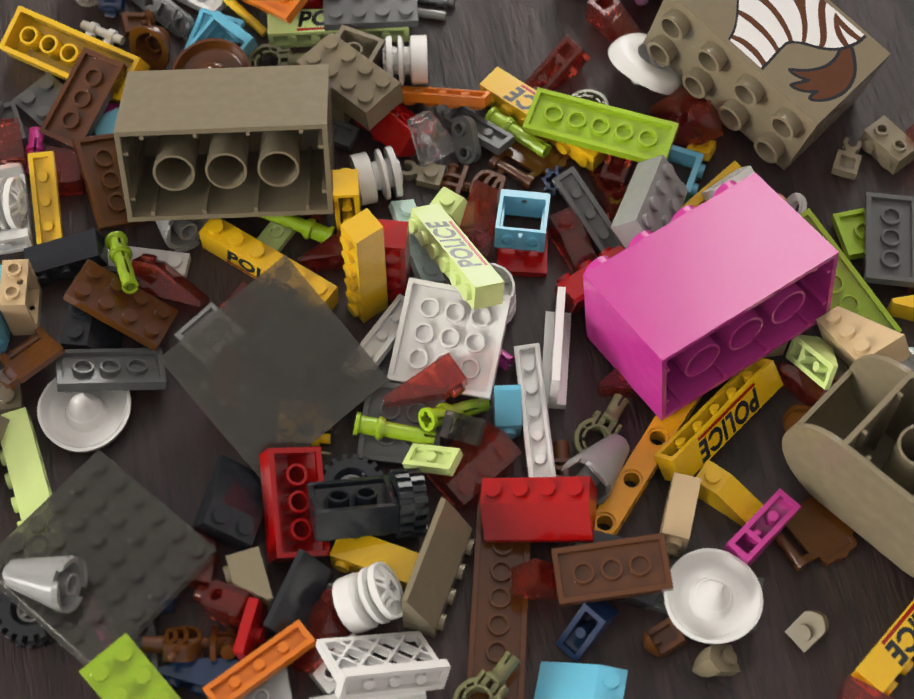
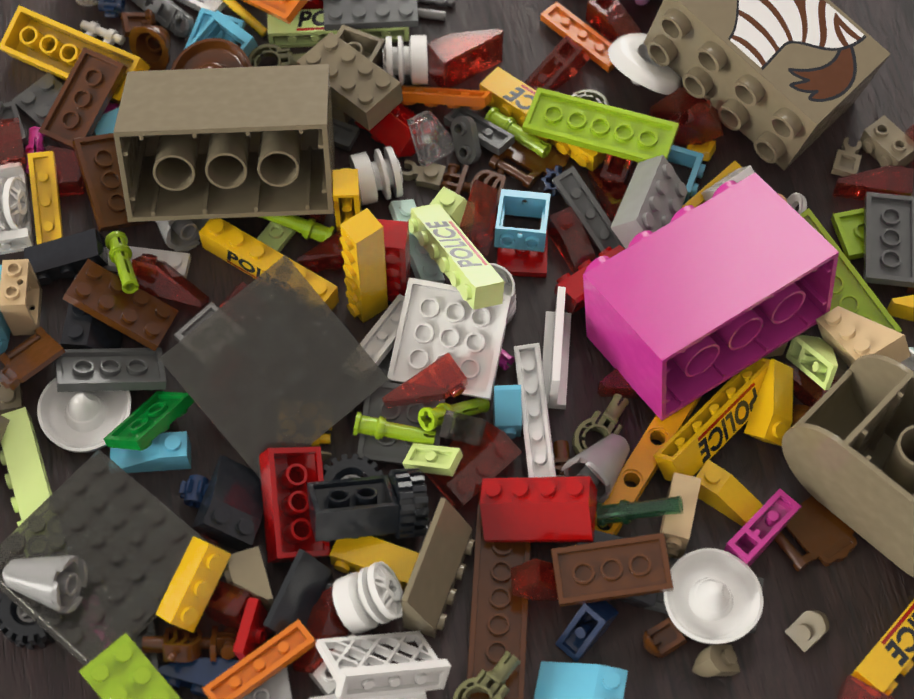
(149, 420): none -> green plate
(165, 453): none -> medium azure slope
(193, 490): none -> dark blue gear
(193, 584): none -> yellow brick
(463, 55): none -> clear red slope
(568, 24): none -> orange plate
(626, 511): none -> clear green pin
(773, 406): none -> yellow slope
(885, 180): none -> clear red slope

